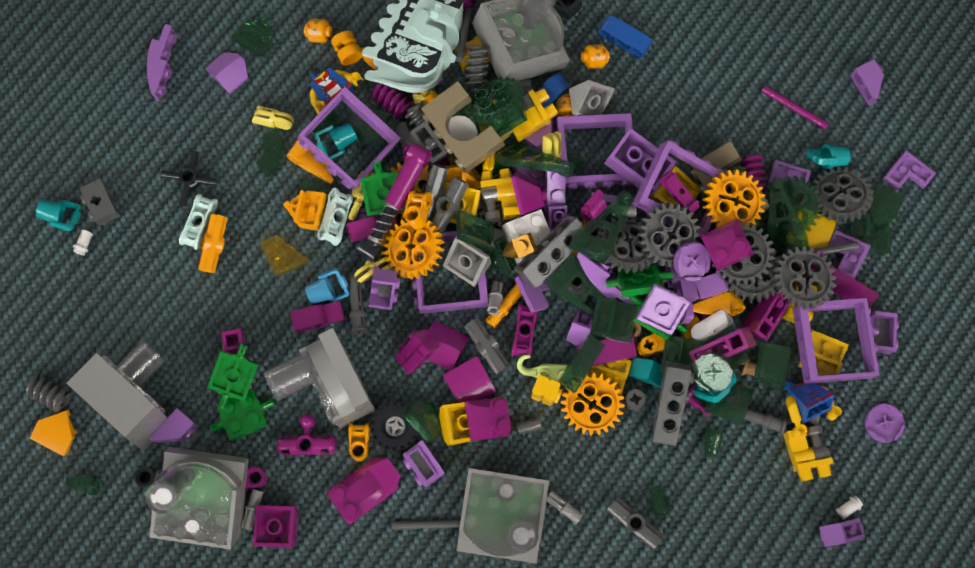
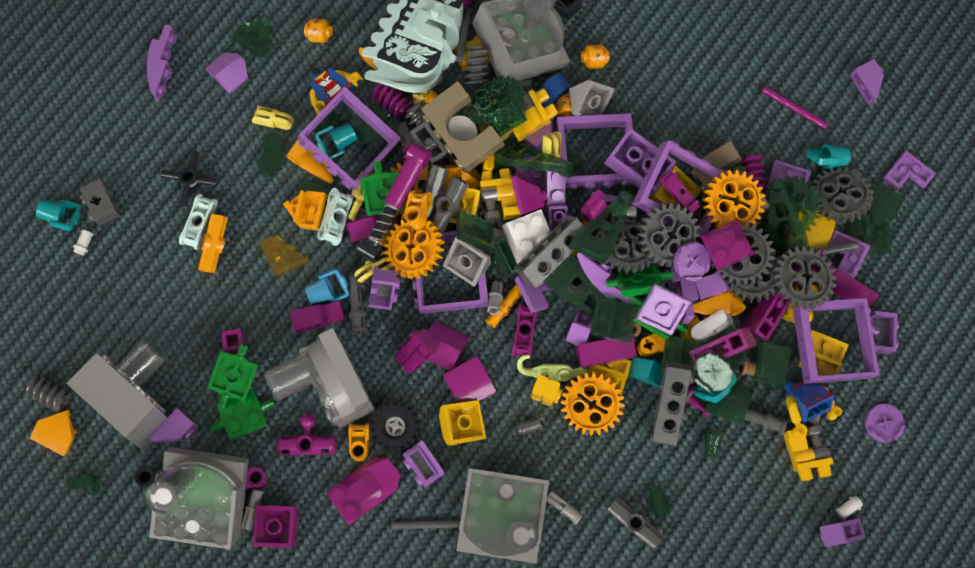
(346, 48): light orange wheel -> none
(424, 419): clear green slope -> none
(486, 346): dark grey piece -> none
(488, 419): magenta slope -> none
(520, 246): pearl gold plate -> none
(581, 363): clear green tile -> none
(625, 36): blue beam -> none
(632, 402): dark grey wheel -> none

